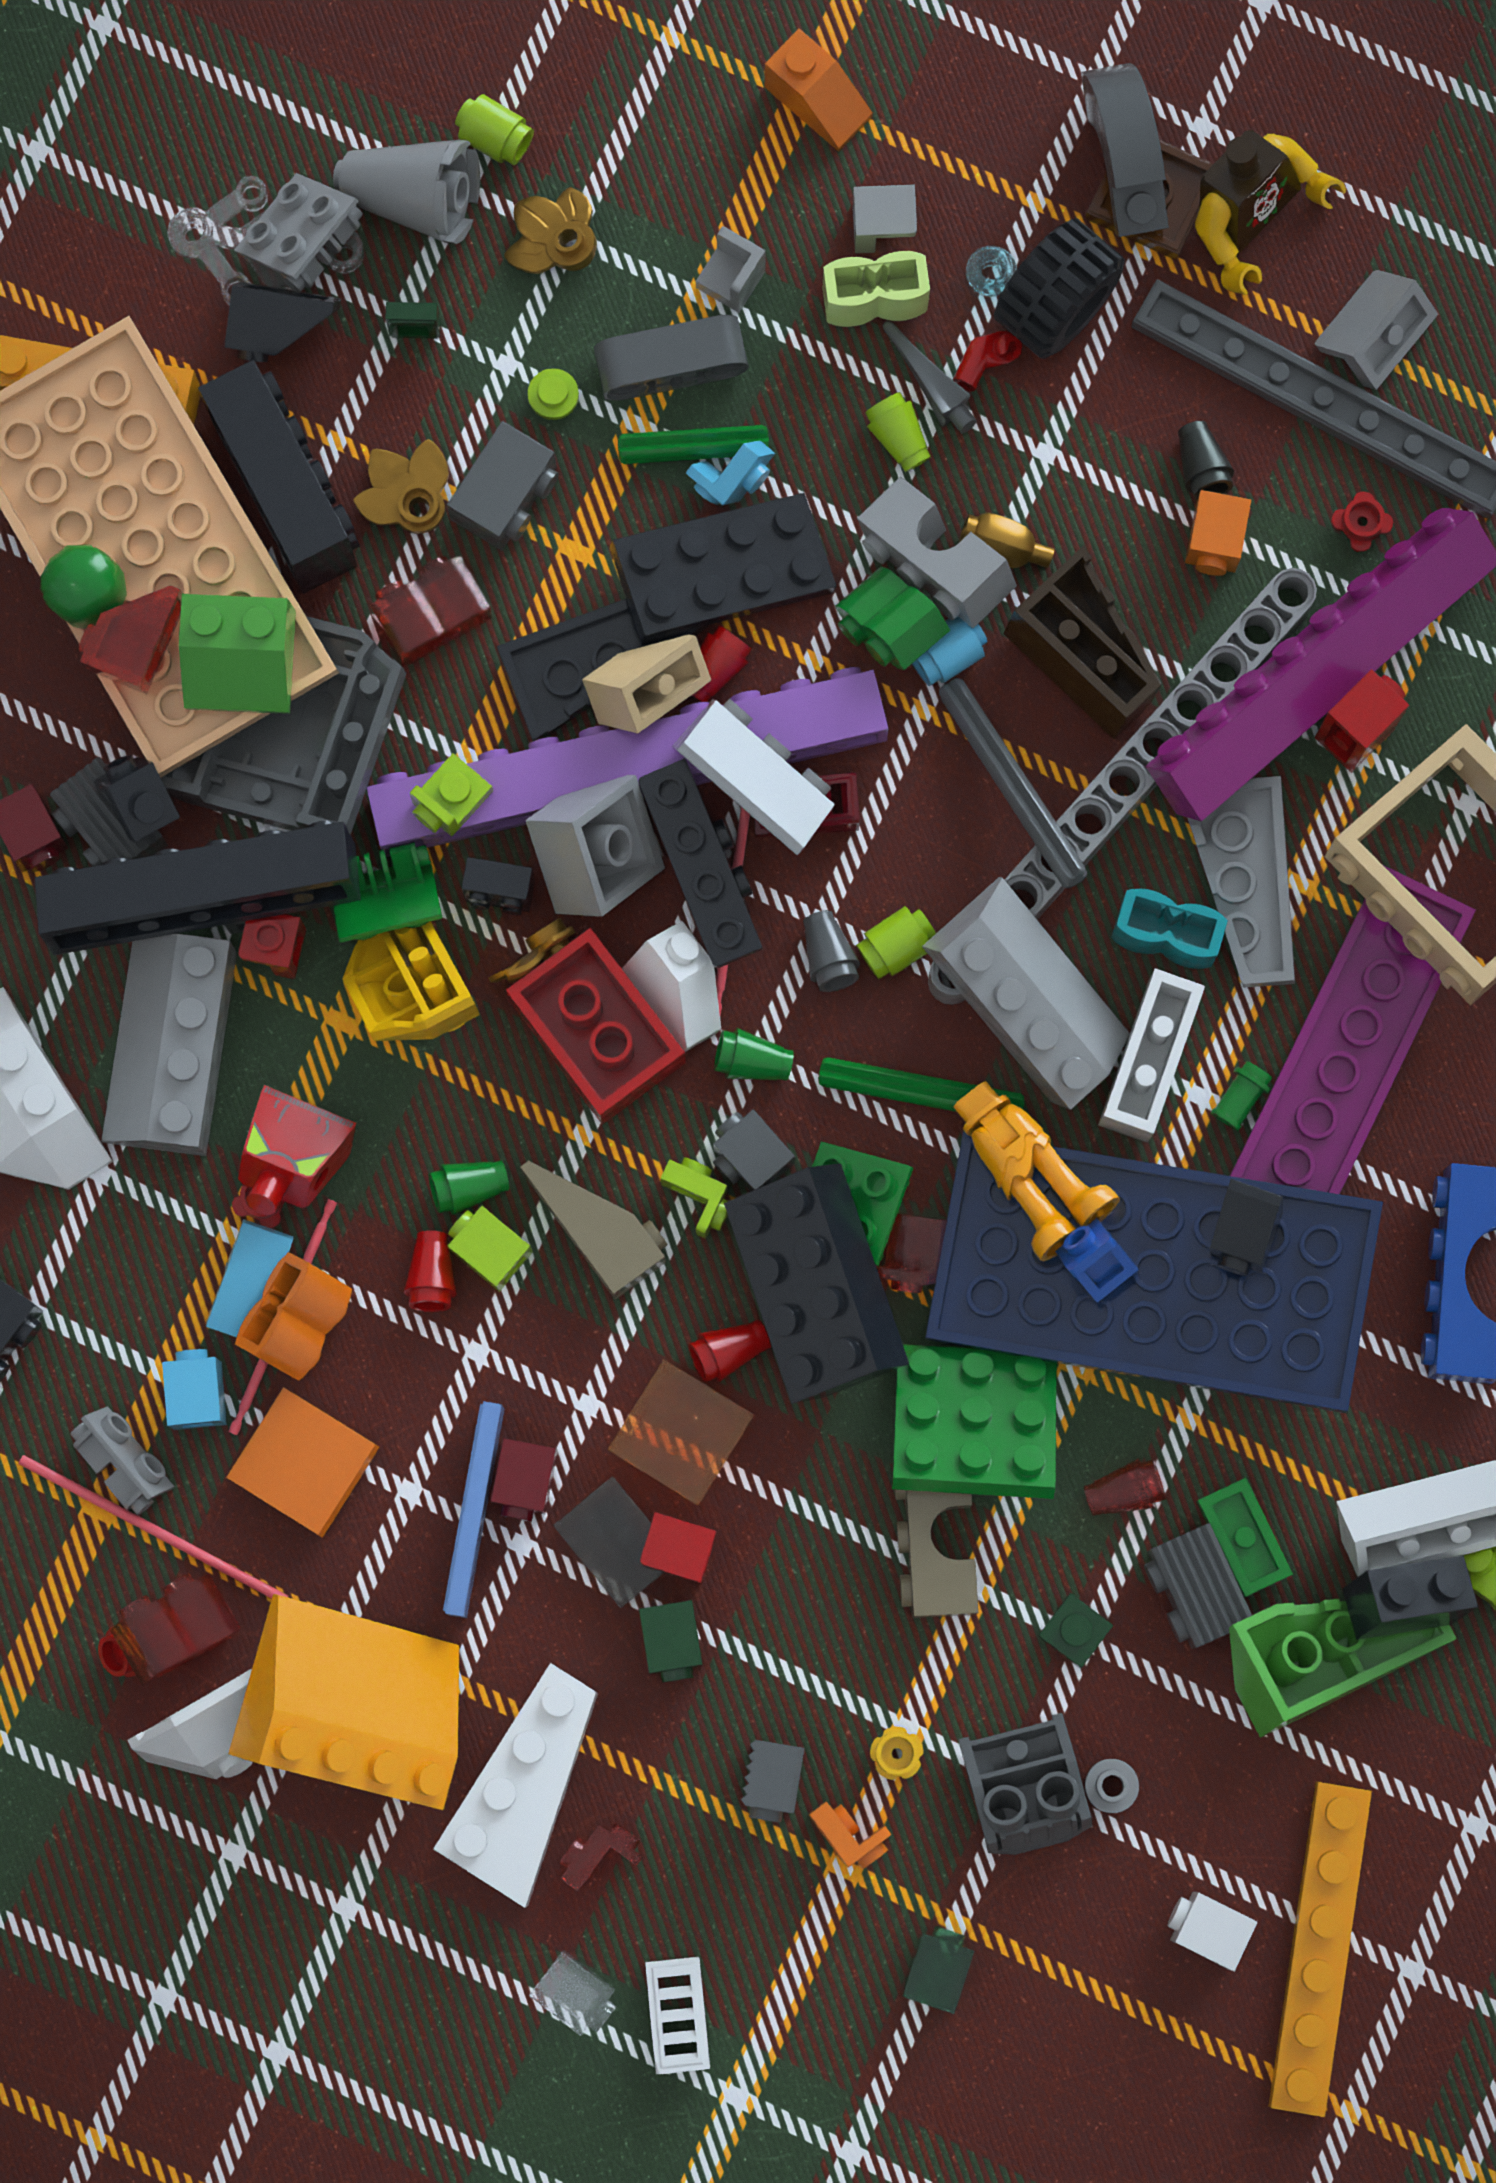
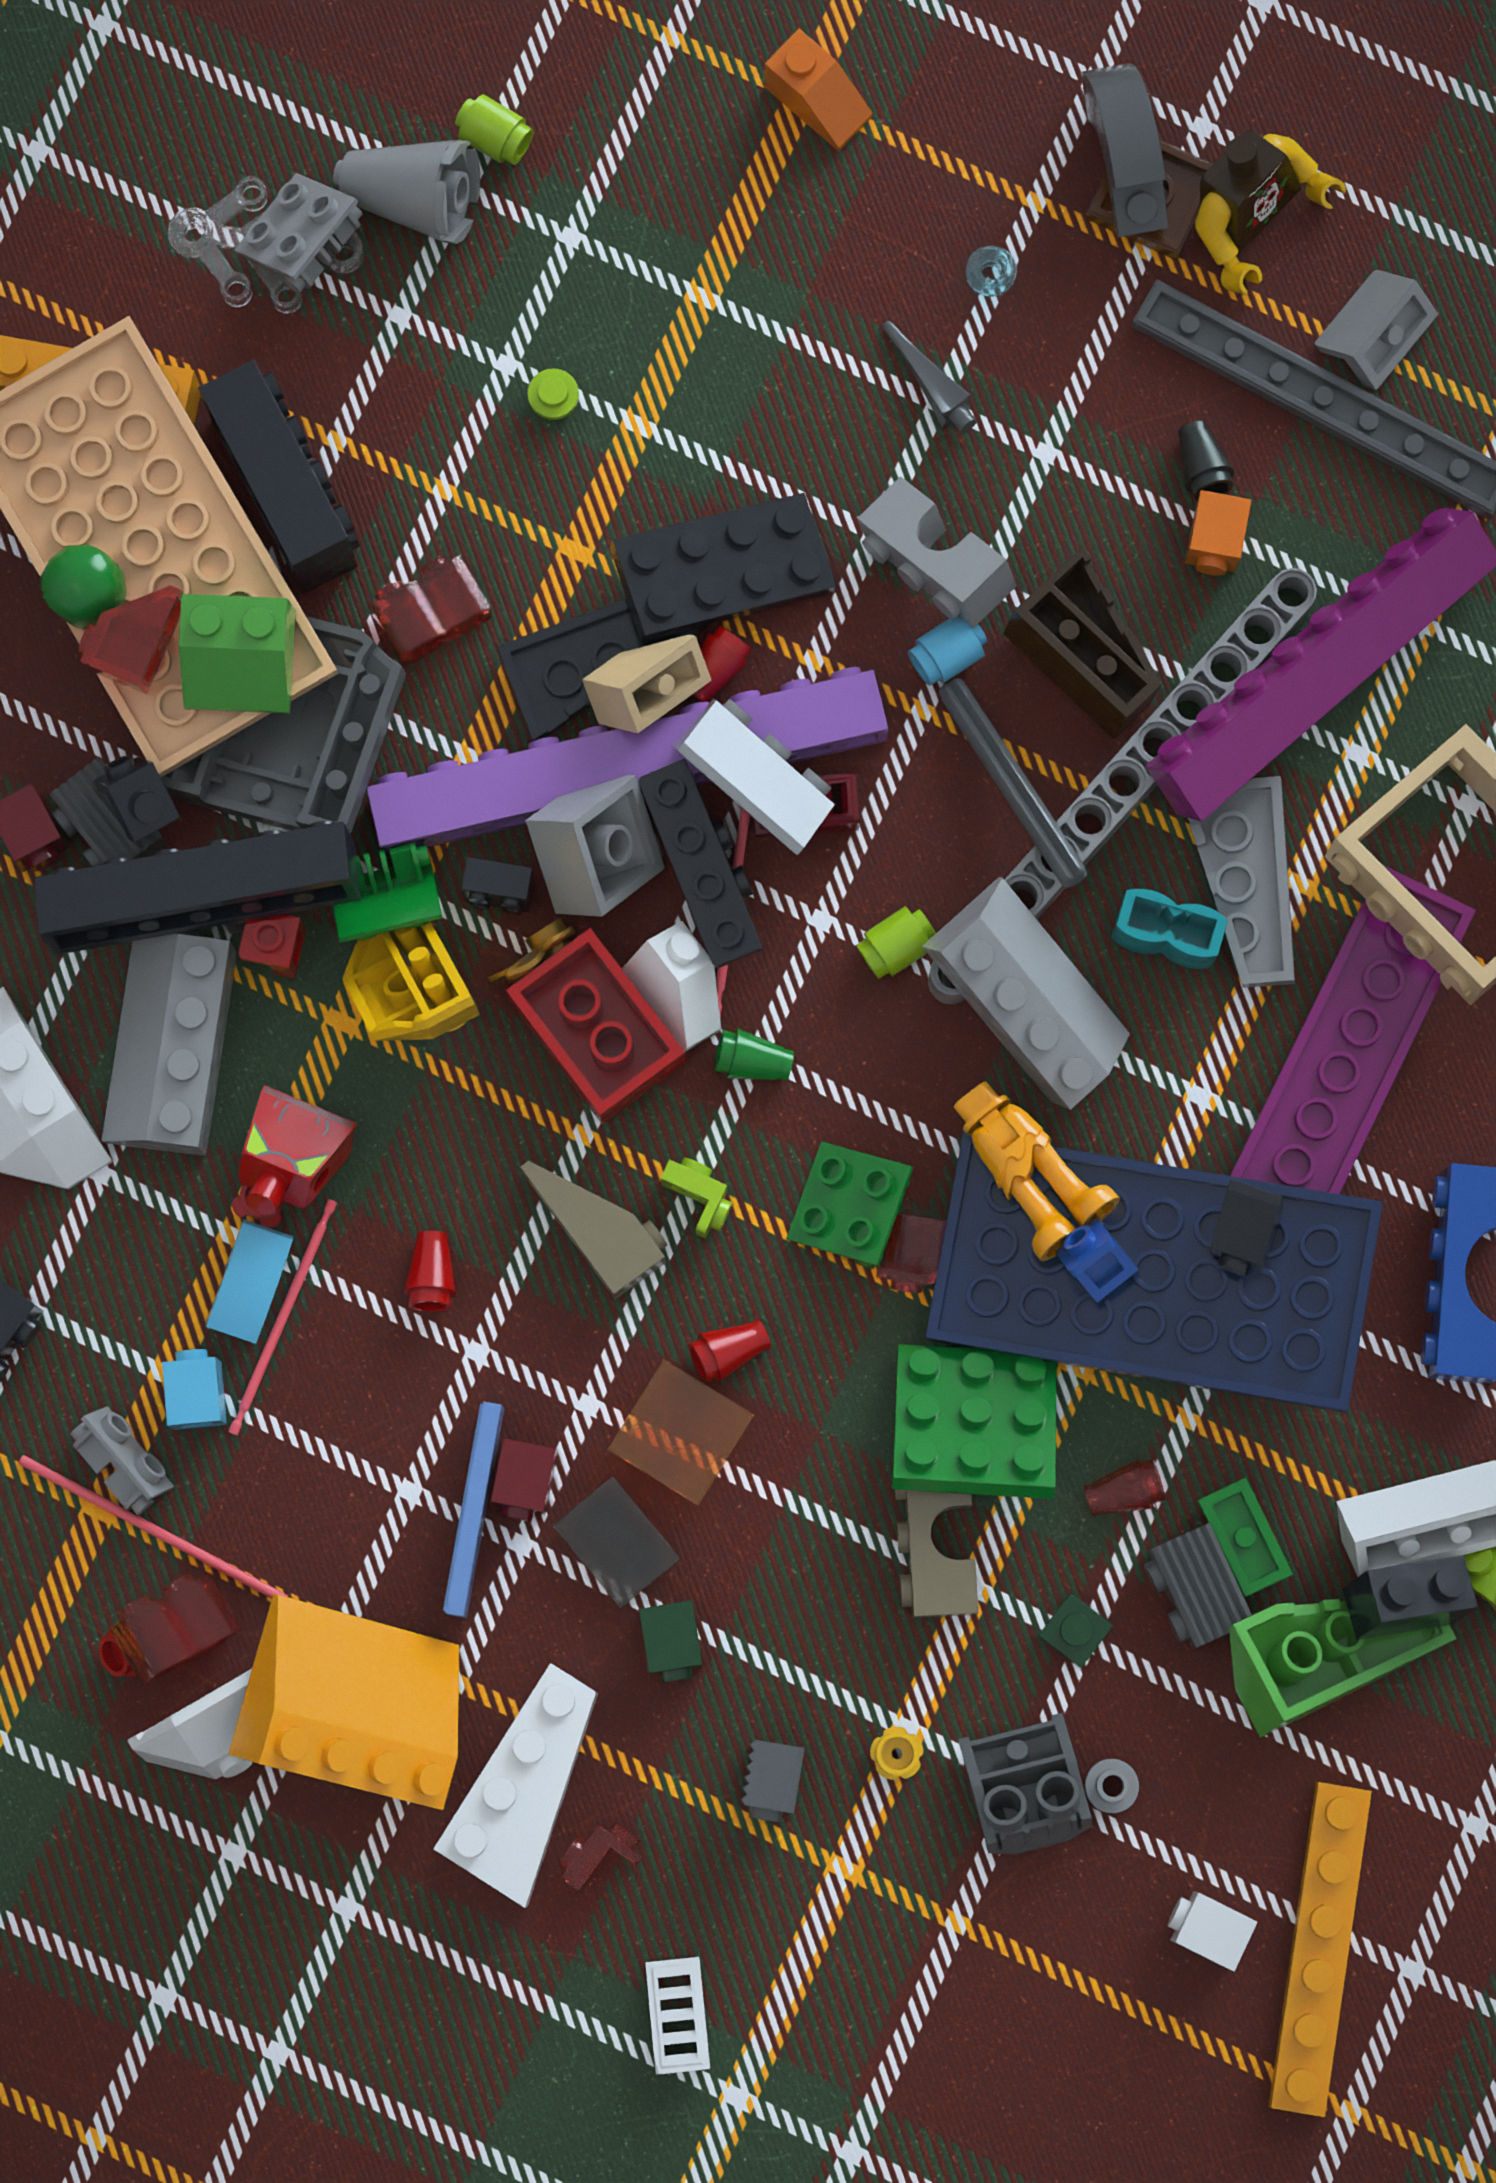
(271, 318): black slope -> none
(294, 1316): orange brick -> none
(303, 1462): orange slope -> none
(402, 484): pearl gold plate -> none
(413, 320): dark green tile -> none
(449, 796): lime bracket -> none
(466, 1184): green cone -> none
(488, 1247): lime brick -> none
(503, 487): dark grey brick -> none
(548, 229): pearl gold plate -> none
(574, 1994): clear brick -> none
(671, 357): dark grey beam -> none
(678, 1547): red panel -> none
(687, 444): green axle -> none
(732, 270): light grey panel -> none
(742, 474): medium azure bracket -> none
(750, 1151): dark grey brick -> none
(816, 1283): black brick -> none
(829, 953): dark grey cone -> none
(838, 1830): orange bracket -> none
(882, 214): light grey panel -> none
(887, 288): yellowish green brick -> none
(891, 619): green brick -> none
(899, 431): lime cone -> none
(899, 1084): green axle -> none
(938, 1969): clear green brick -> none
(985, 353): red arm -> none
(1008, 538): pearl gold plant -> none
(1059, 288): black tyre -> none
(1151, 1055): white brick -> none
(1242, 1095): green pin -> none
(1362, 507): red plate -> none
(1362, 719): red brick -> none

